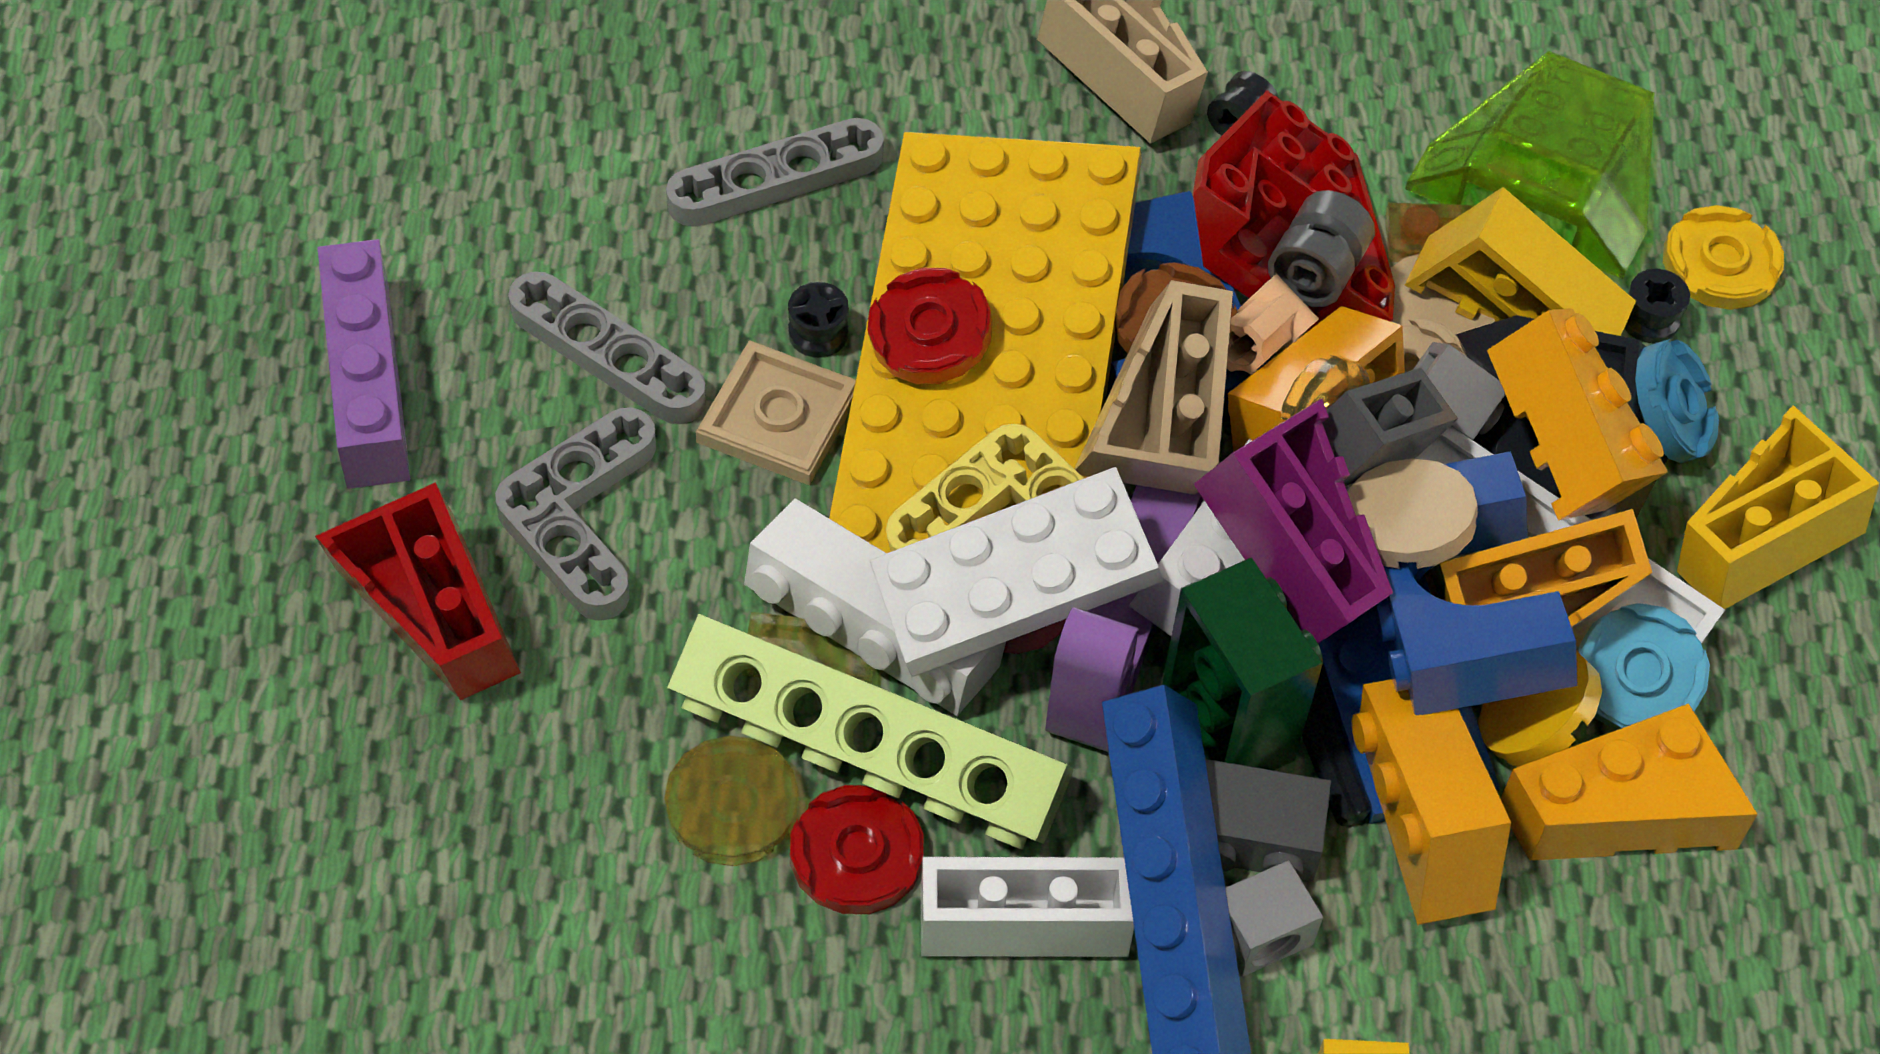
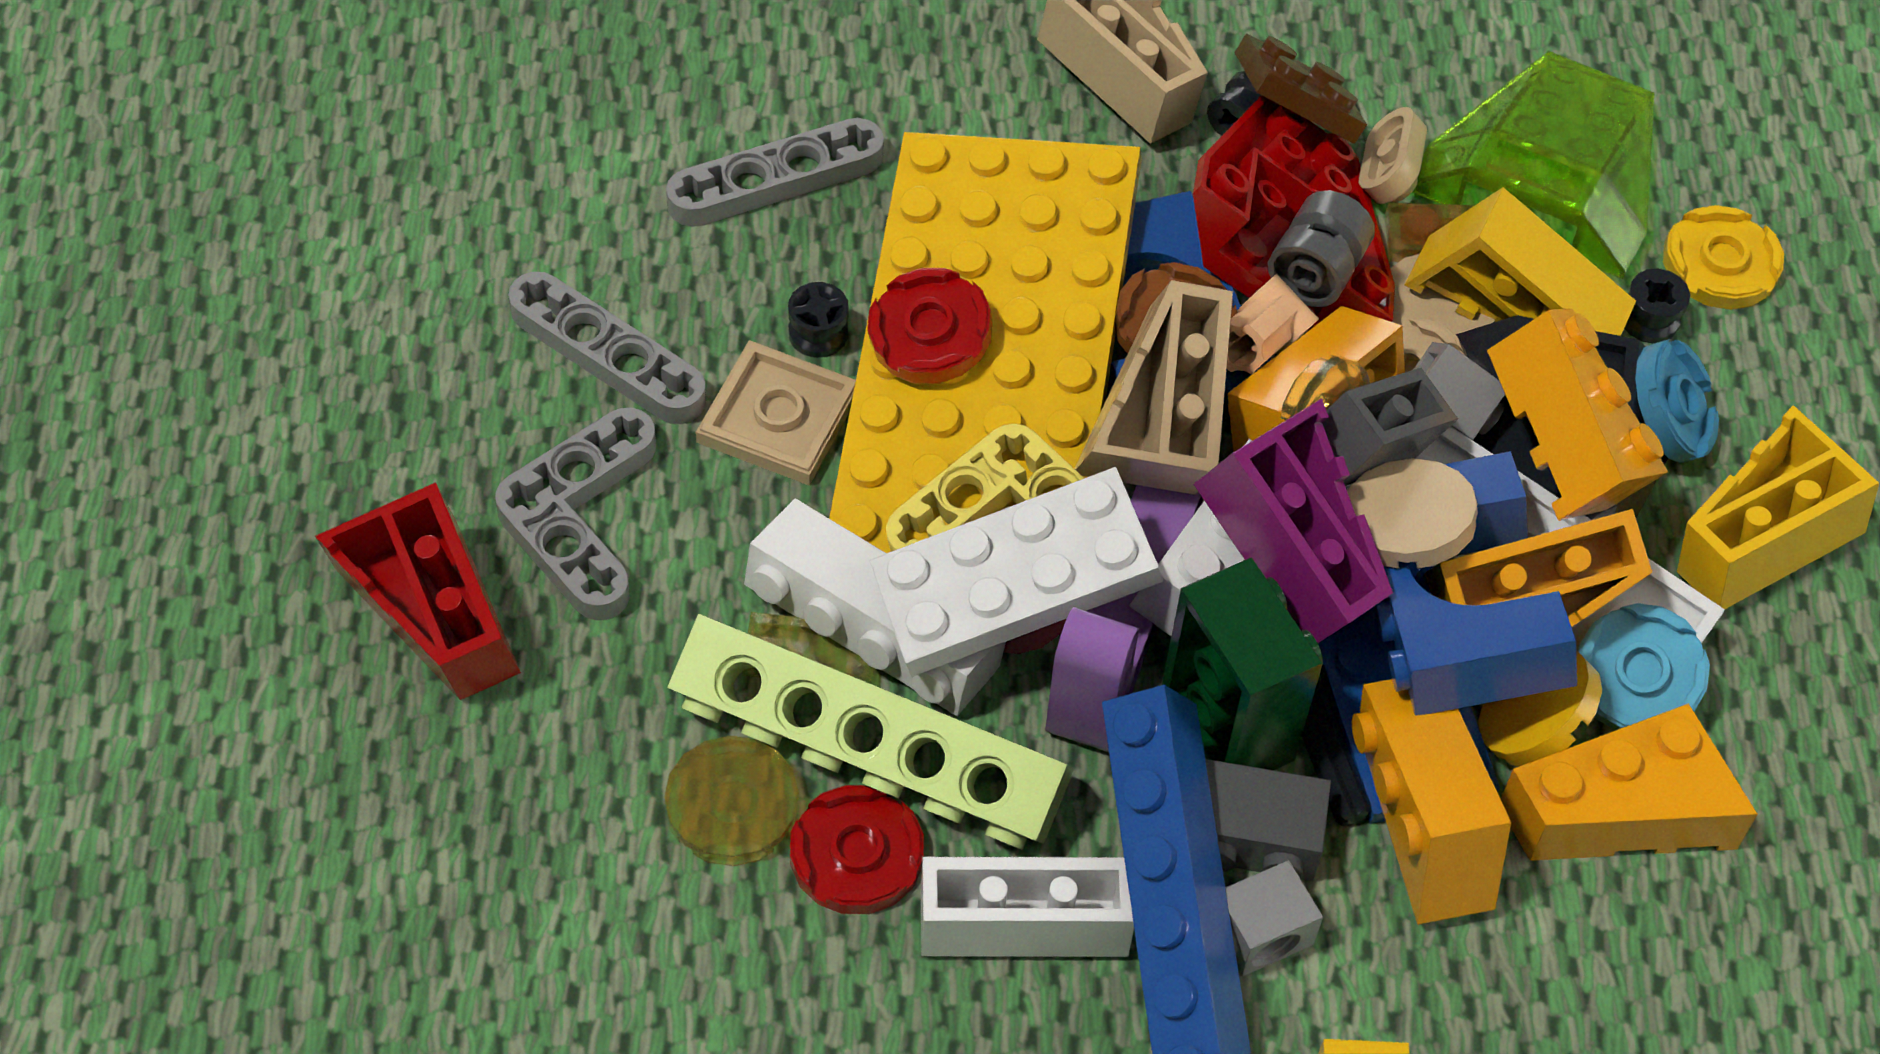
(363, 364): medium lavender brick -> none
(1307, 91): none -> reddish brown plate
(1393, 156): none -> tan plate

